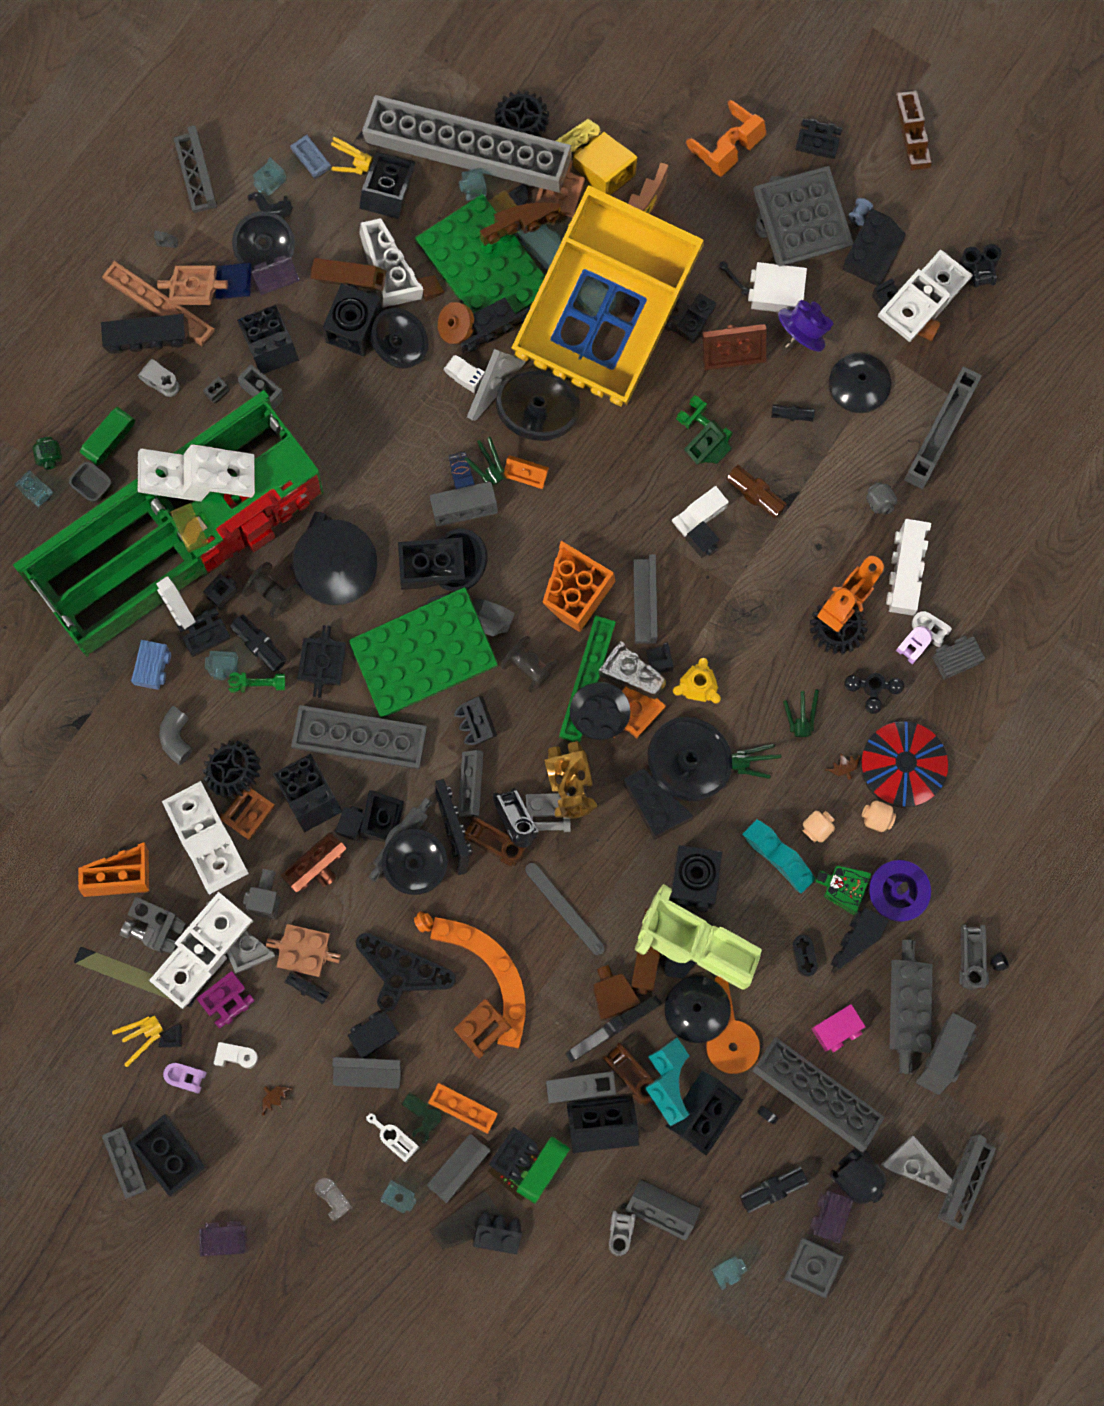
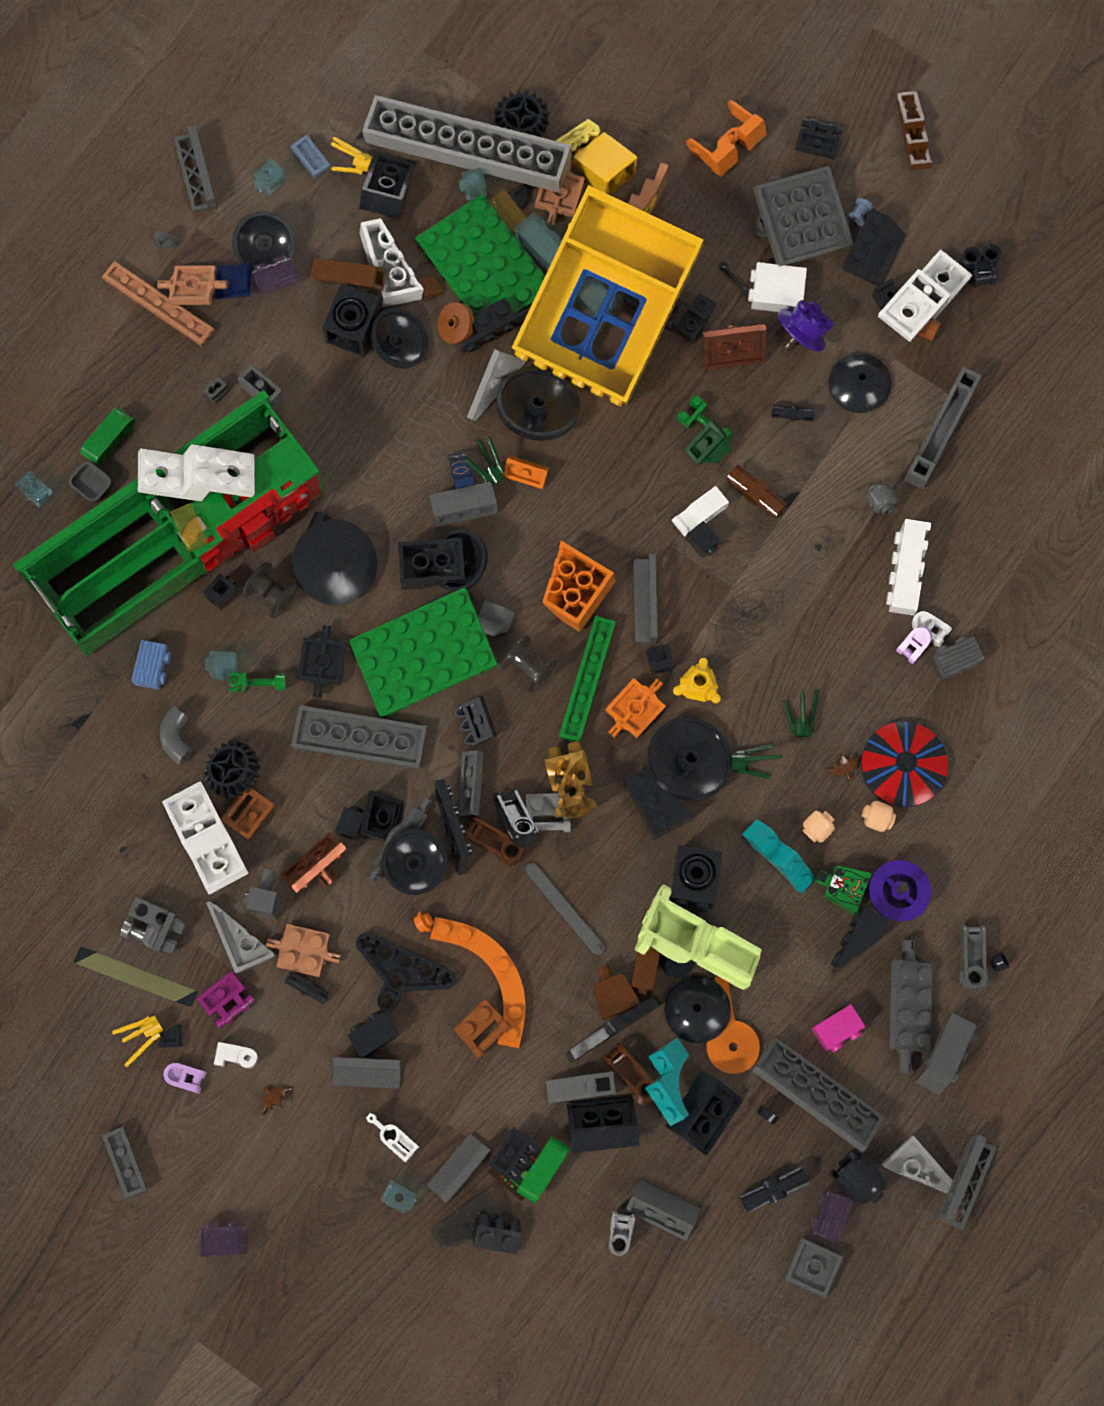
(47, 453): dark green head -> none
(117, 874): orange wedge -> none
(145, 333): black brick -> none
(159, 378): light grey piece -> none
(168, 1155): black brick -> none
(175, 603): white piece -> none
(201, 950): white bracket -> none
(207, 636): black plate -> none
(258, 643): black piece -> none
(268, 339): black slope -> none
(282, 208): black piece -> none
(307, 793): black slope -> none
(334, 1197): clear leg -> none
(431, 1118): clear green bar -> none
(463, 1108): orange plate -> none
(464, 373): white leg -> none
(526, 216): reddish brown slope -> none
(600, 710): black piece -> none
(629, 671): clear smoke wing -> none
(729, 1271): clear light blue brick -> none
(799, 957): black beam -> none
(840, 643): black gear -> none
(854, 591): orange piece -> none
(873, 704): black piece -> none

